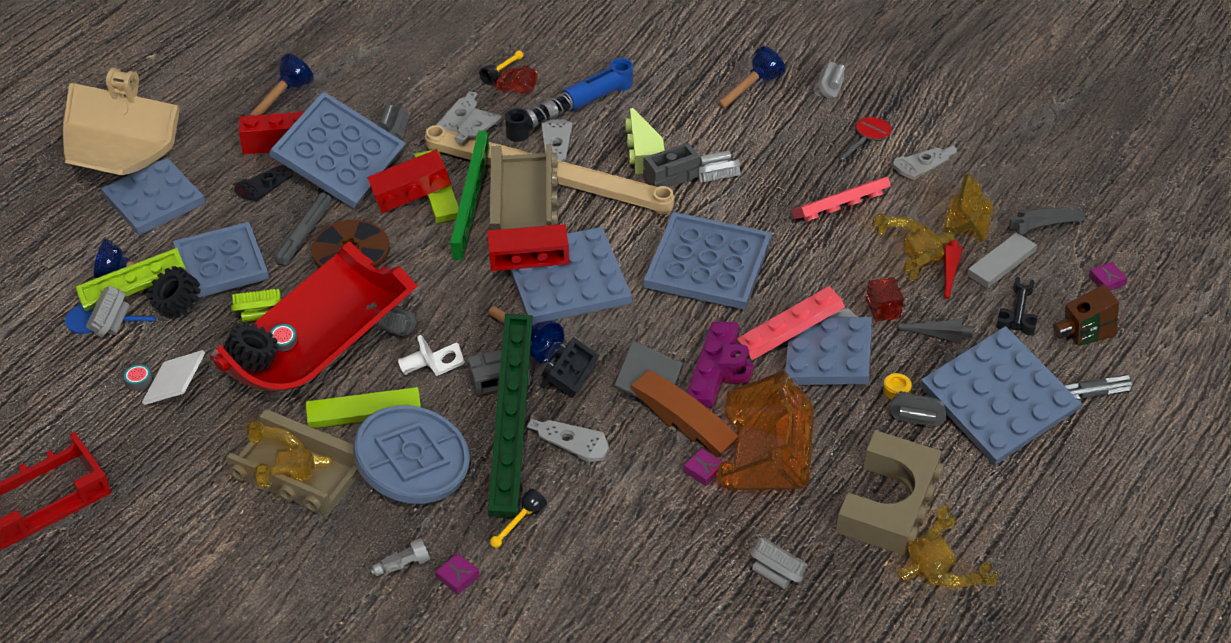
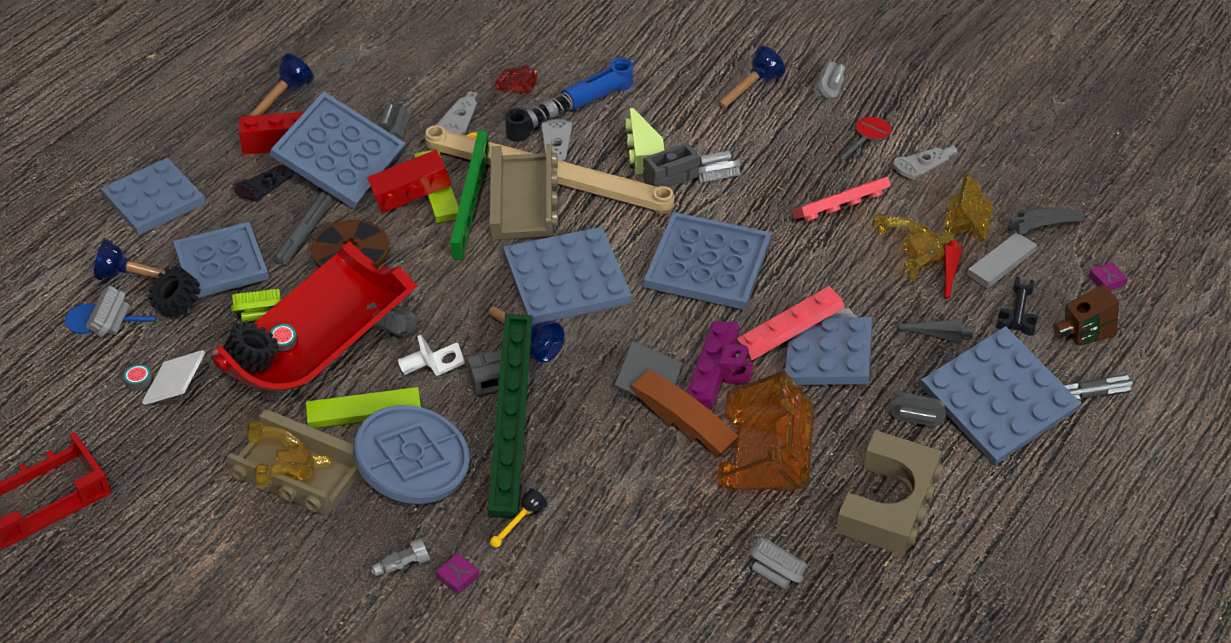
(116, 127): tan panel -> none
(129, 279): lime tile -> none
(477, 121): light grey piece -> none
(494, 70): black hinge -> none
(528, 247): red brick -> none
(571, 366): black bracket -> none
(585, 442): light grey piece -> none
(702, 467): magenta tile -> none
(884, 299): clear red brick -> none
(895, 383): yellow tile -> none
(934, 557): clear yellow piece -> none

